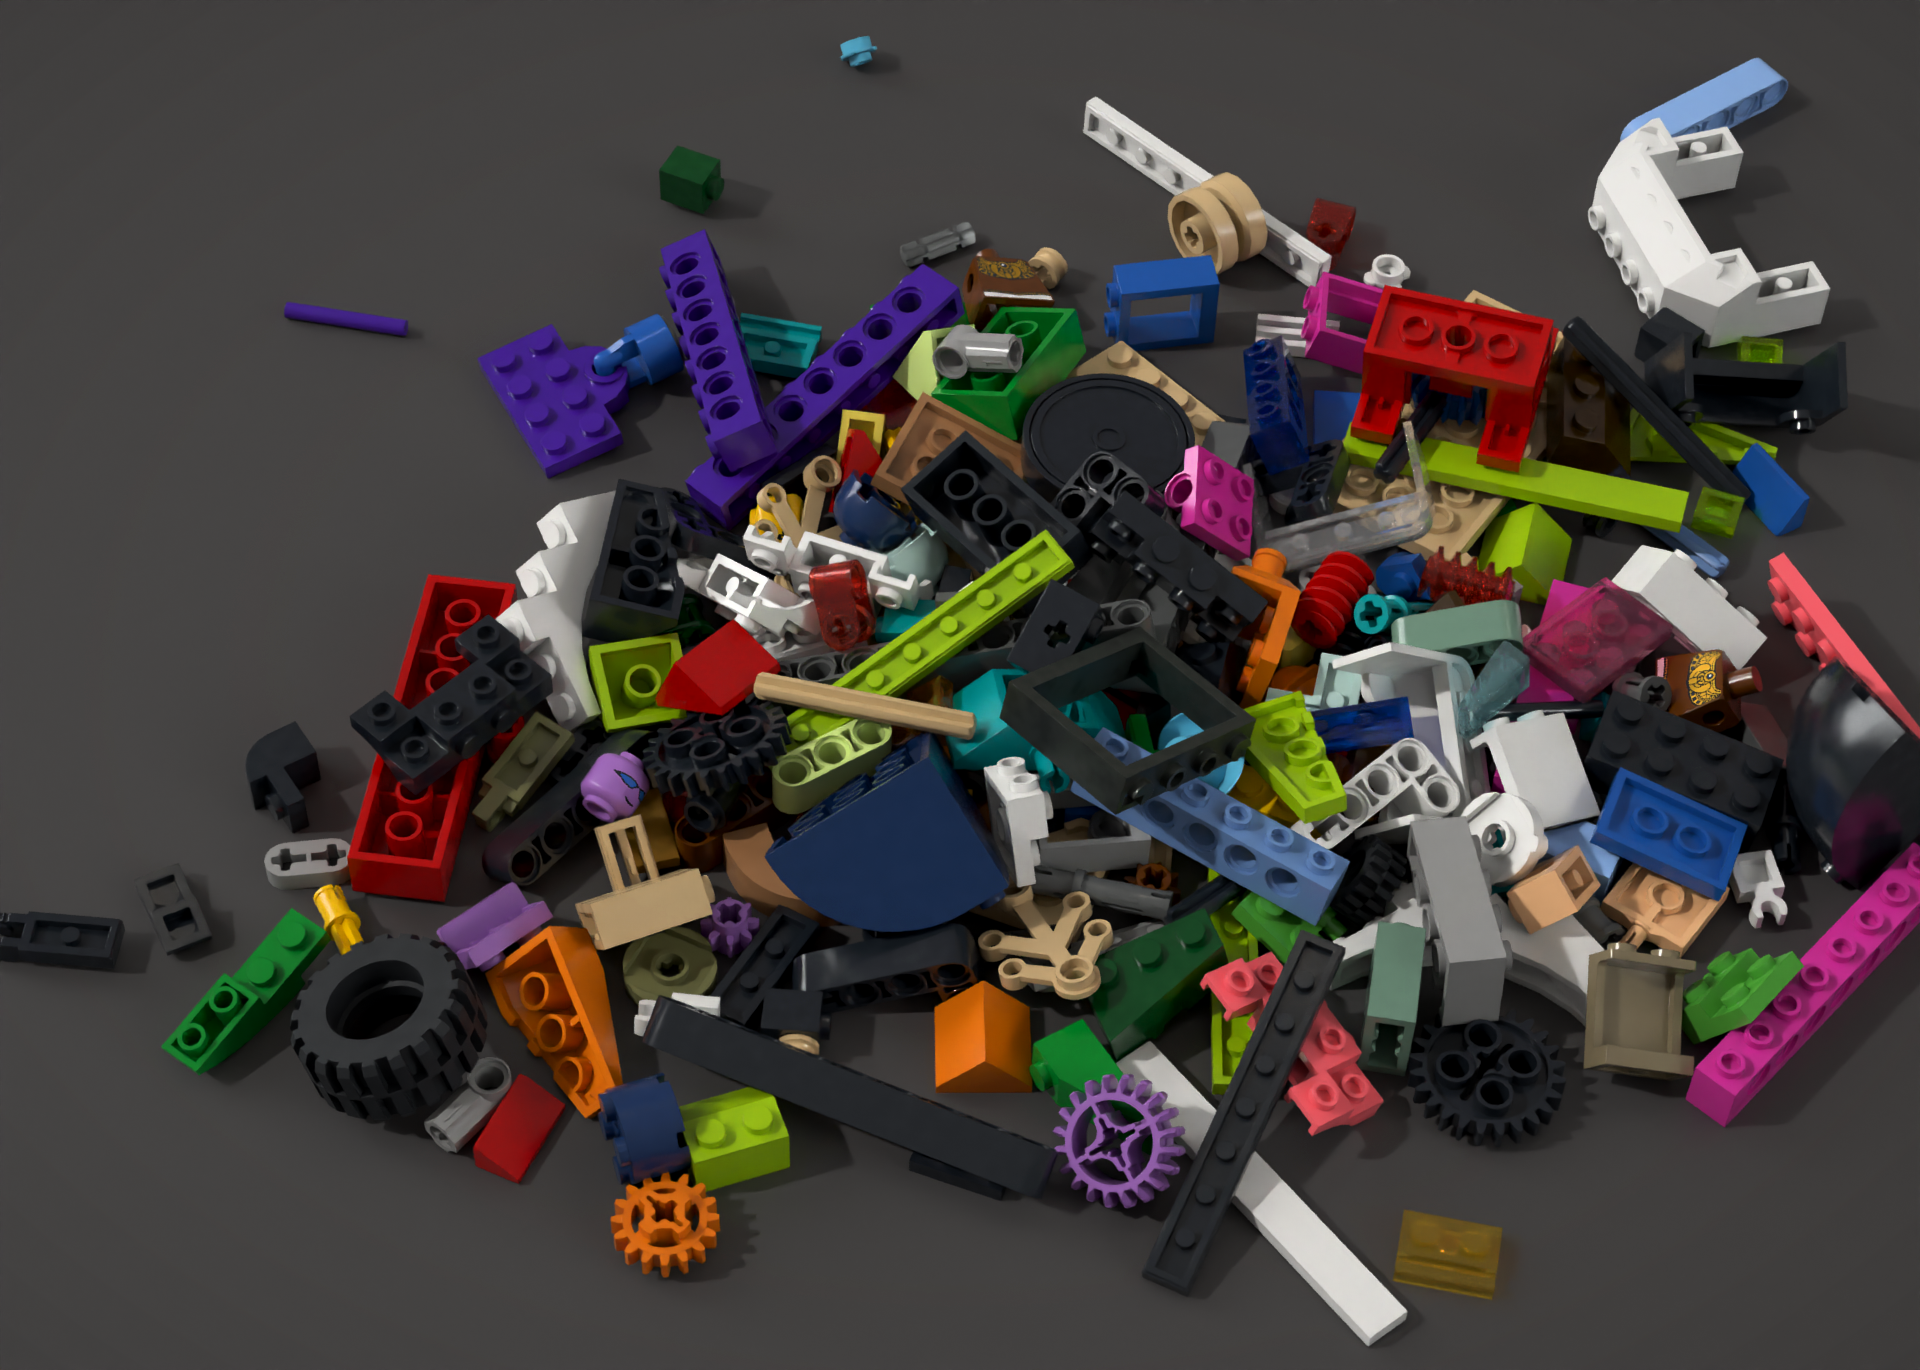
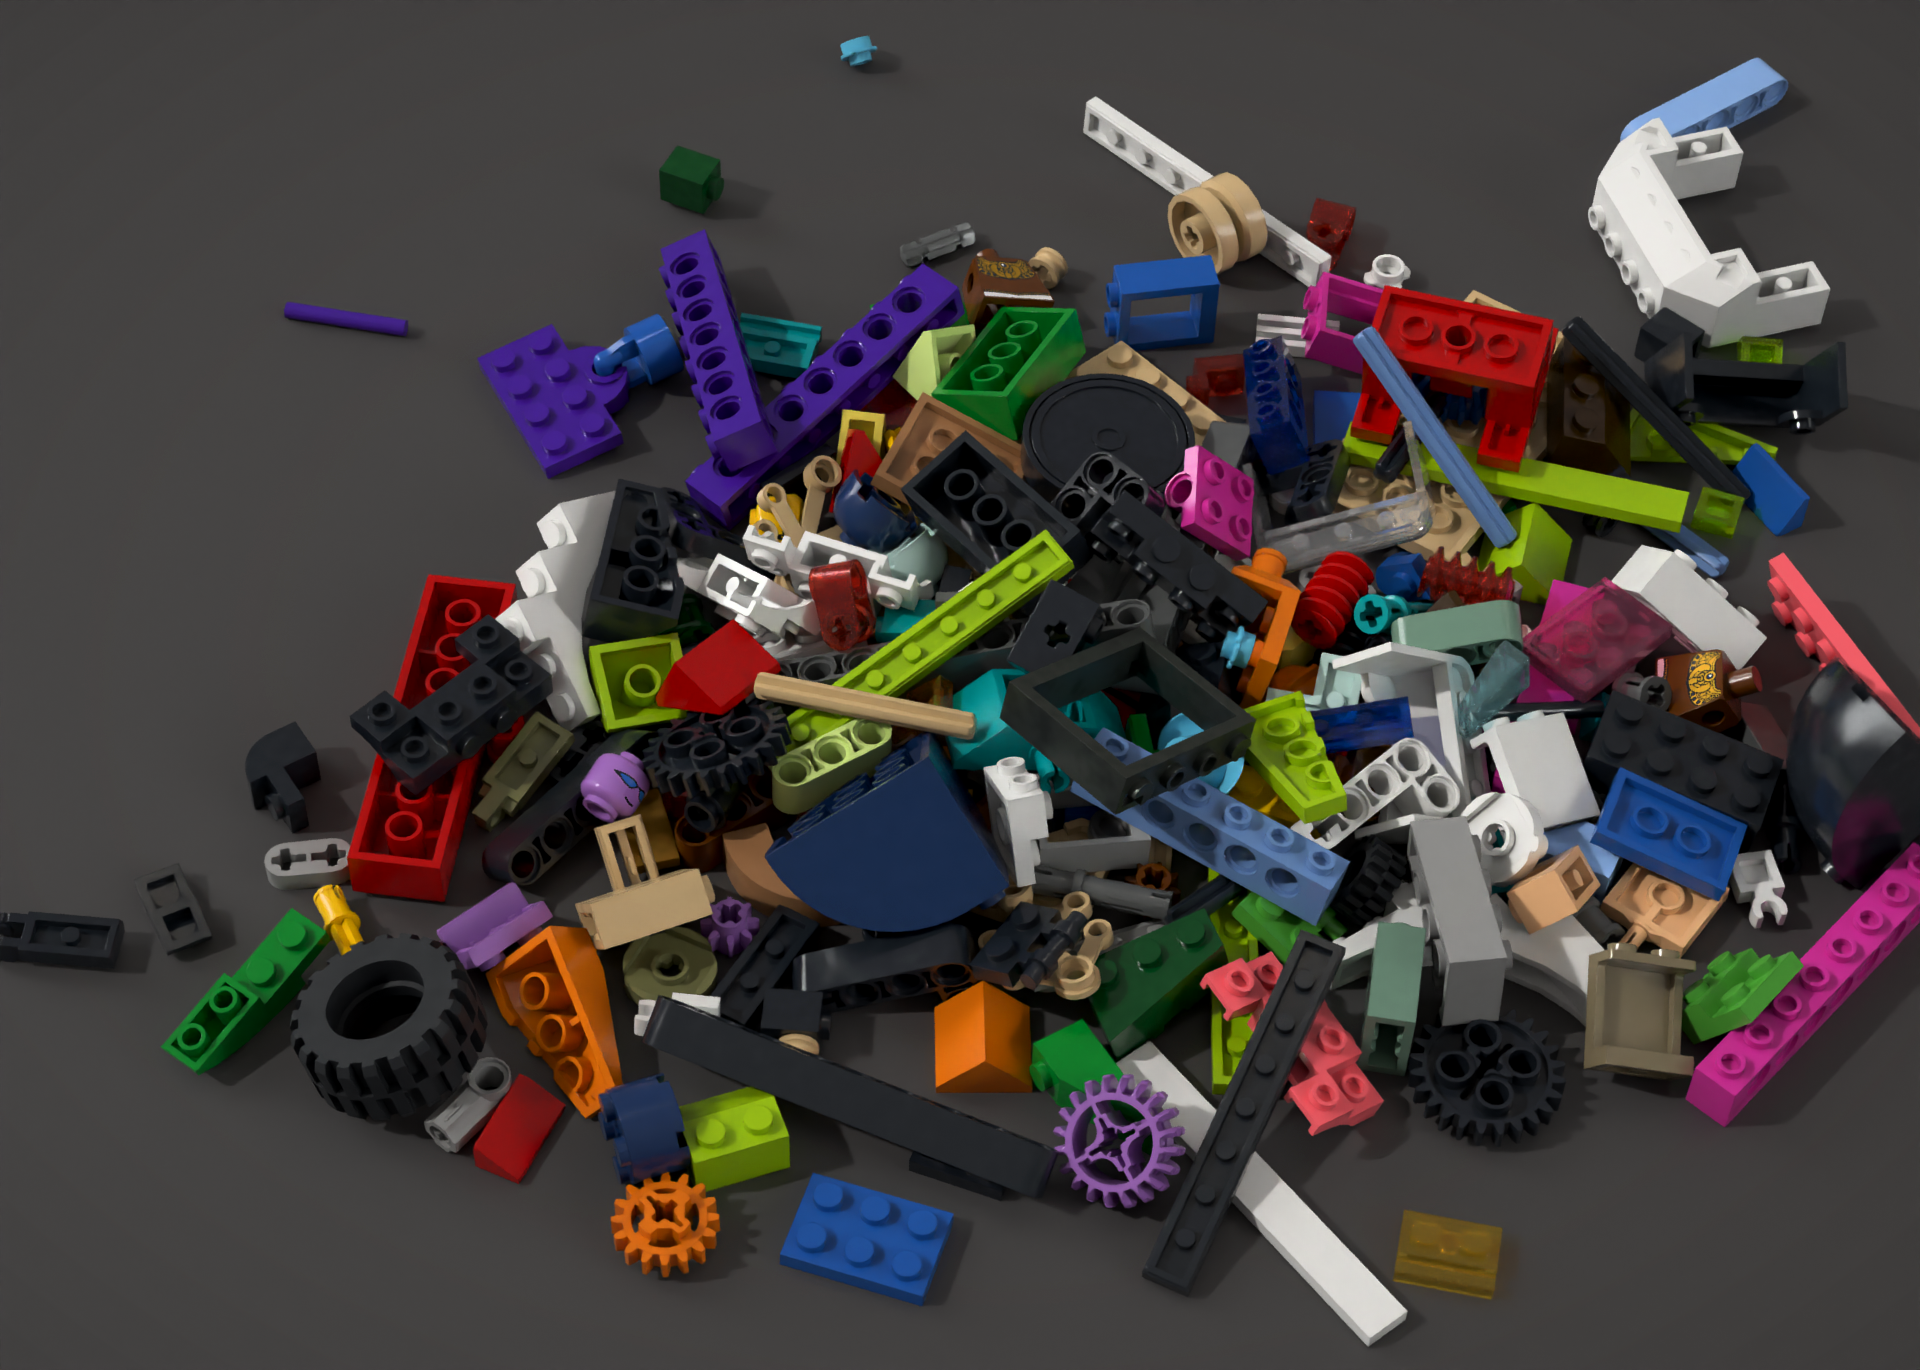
(867, 1239): none -> blue plate
(972, 351): light grey piece -> none
(1028, 946): none -> black plate
(1216, 377): none -> clear red bracket
(1238, 647): none -> medium azure plate
(1435, 437): none -> medium blue axle

